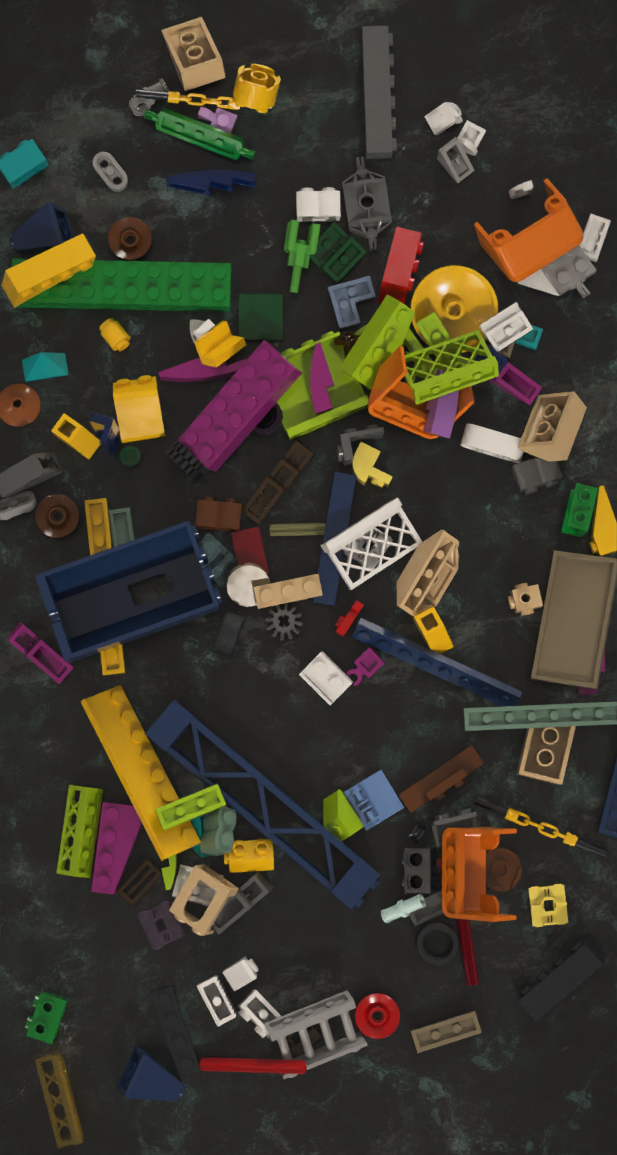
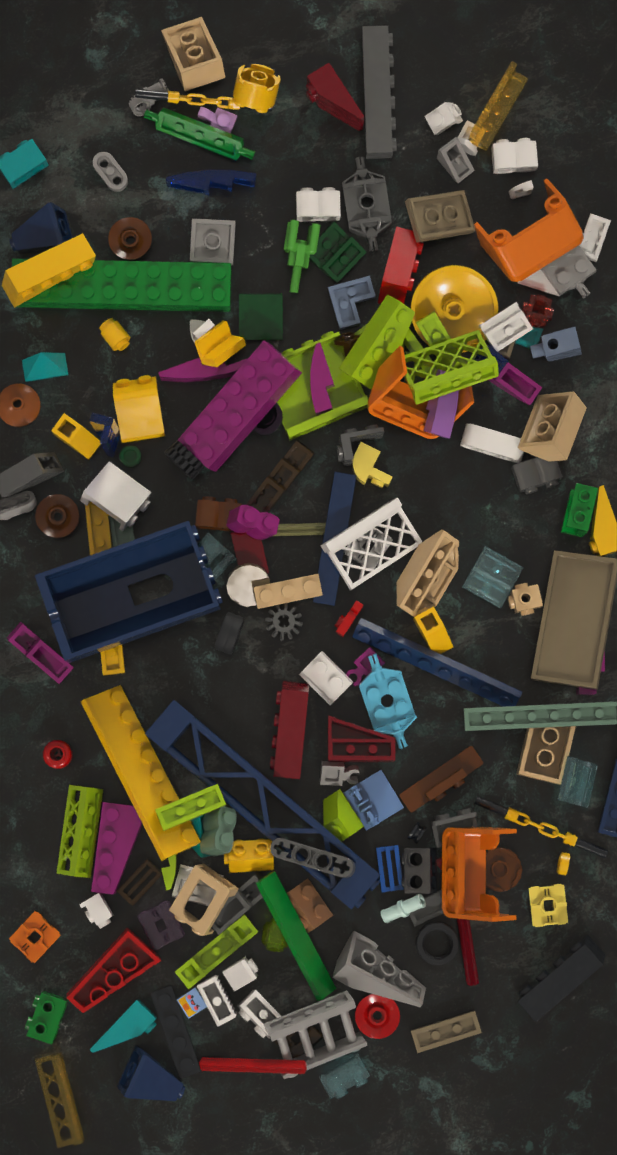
(22, 935): none -> orange piece
(50, 757): none -> red head
(97, 910): none -> white brick
(117, 495): none -> white panel
(118, 965): none -> red wedge
(130, 1025): none -> teal slope
(191, 1002): none -> light blue tile
(212, 241): none -> light grey plate
(216, 951): none -> lime slope
(250, 521): none -> magenta brick
(272, 937): none -> clear neon green head
(291, 730): none -> dark red wedge
(296, 936): none -> green tile
(309, 905): none -> medium nougat bracket
(312, 859): none -> dark grey beam
(332, 96): none -> dark red slope
(334, 773): none -> light grey plate
(344, 1076): none -> clear light blue brick
(357, 744): none -> dark red wedge
(370, 971): none -> light grey wedge
(389, 865): none -> blue tile
(397, 716): none -> medium azure plate
(440, 216): none -> dark tan tile
(492, 577): none -> clear light blue slope
(497, 108): none -> clear yellow fence
(514, 156): none -> white brick
(542, 305): none -> clear red brick
(563, 863): none -> yellow tile
(567, 344): none -> sand blue torso
(577, 782): none -> clear light blue slope

